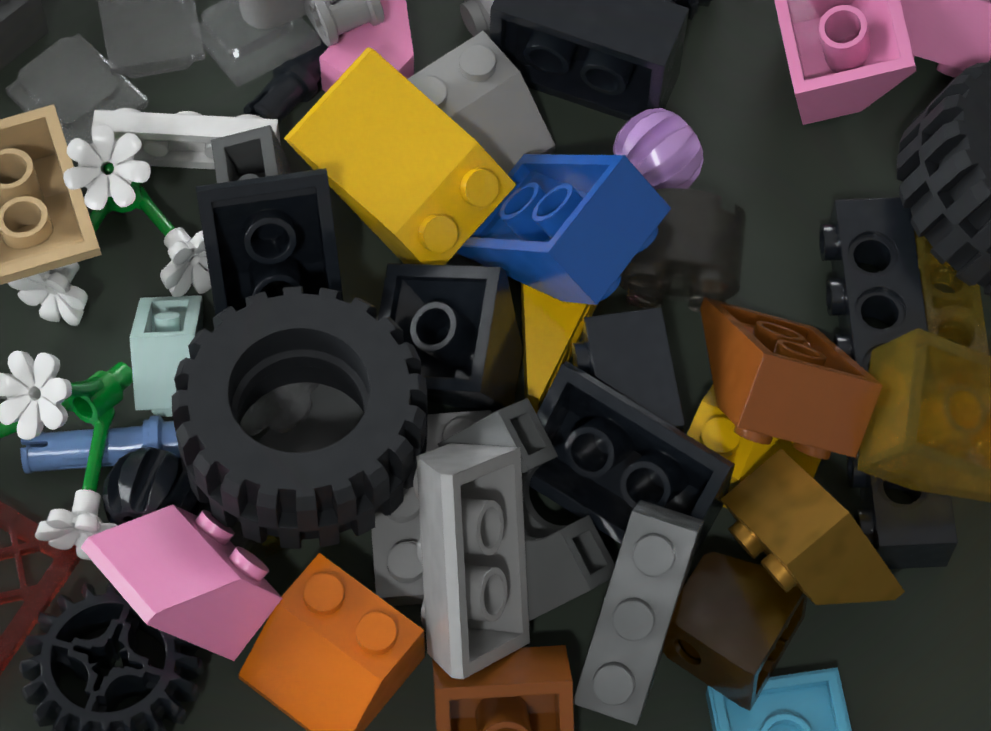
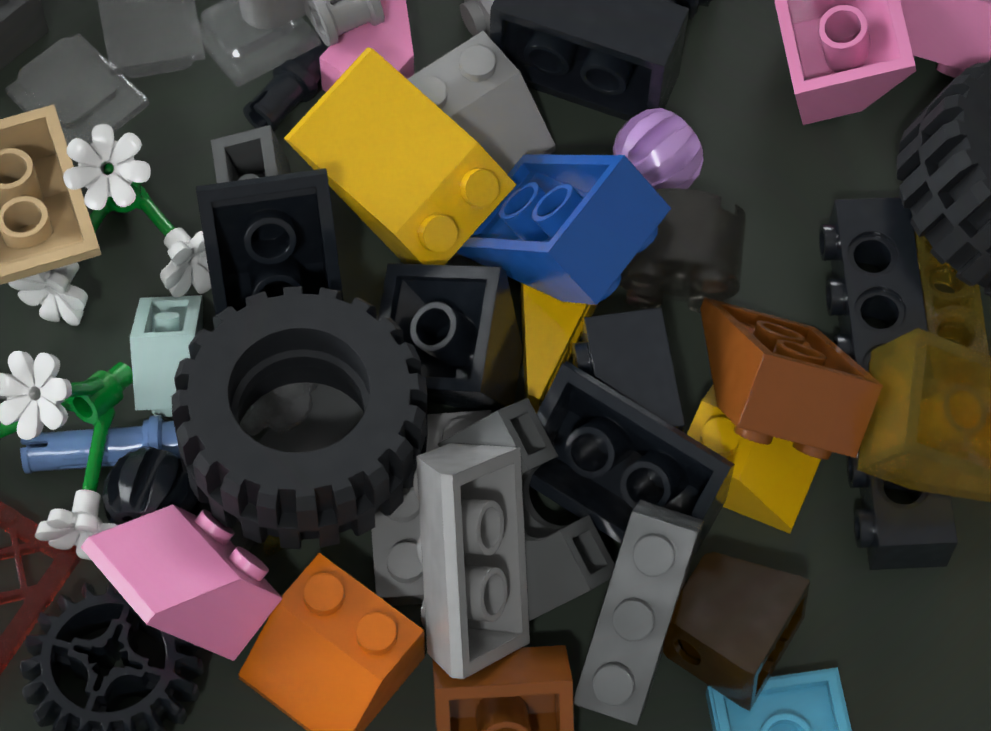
(178, 138): white plate -> none
(806, 536): pearl gold slope -> none

